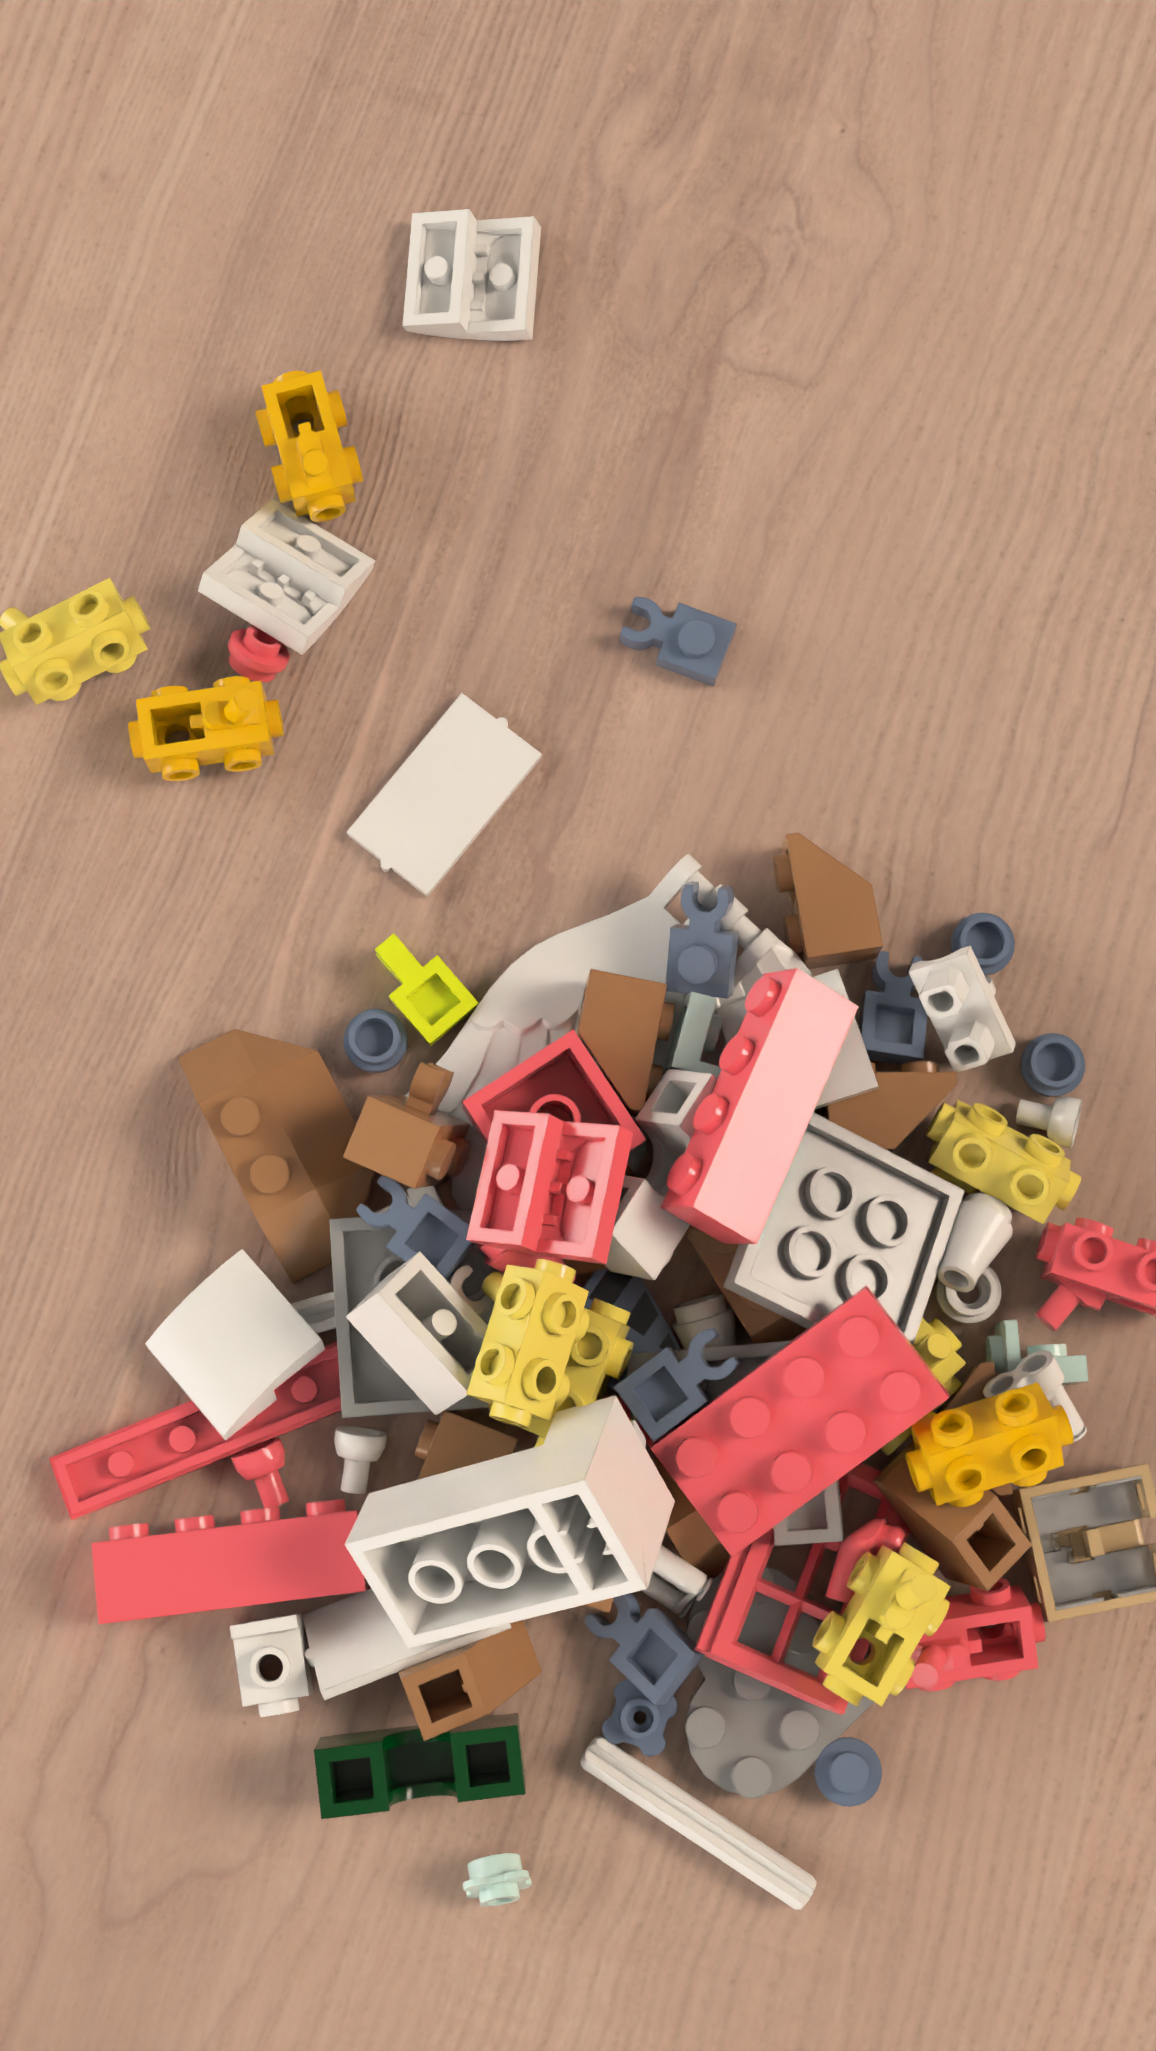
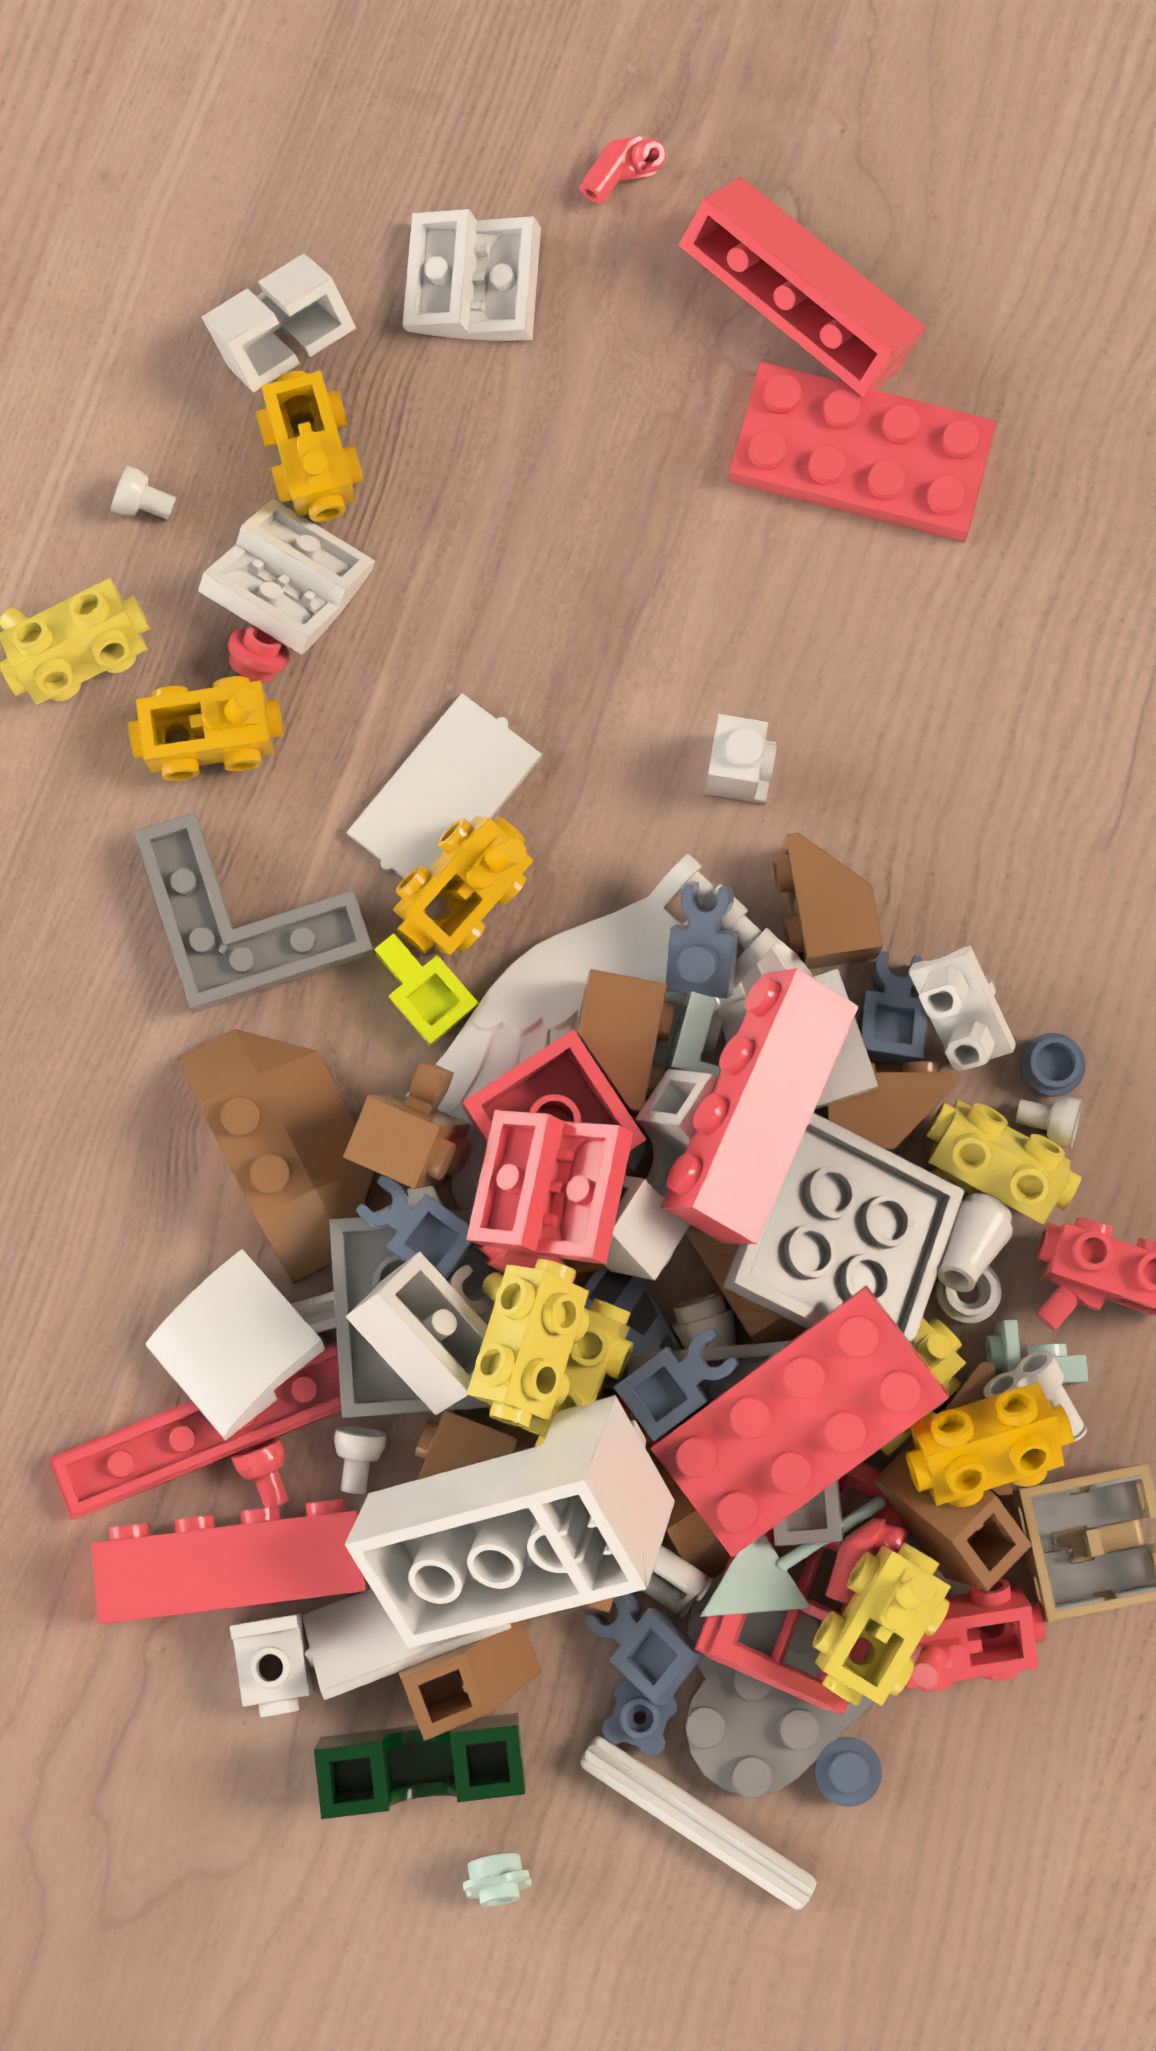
(135, 494): none -> white piece
(232, 963): none -> light grey plate
(294, 297): none -> white piece
(375, 1040): sand blue plate -> none
(477, 869): none -> yellow brick
(622, 161): none -> coral arm
(689, 642): sand blue plate -> none
(740, 760): none -> white brick
(760, 1579): none -> light aqua piece
(801, 286): none -> coral brick
(862, 454): none -> coral plate
(989, 938): sand blue plate -> none

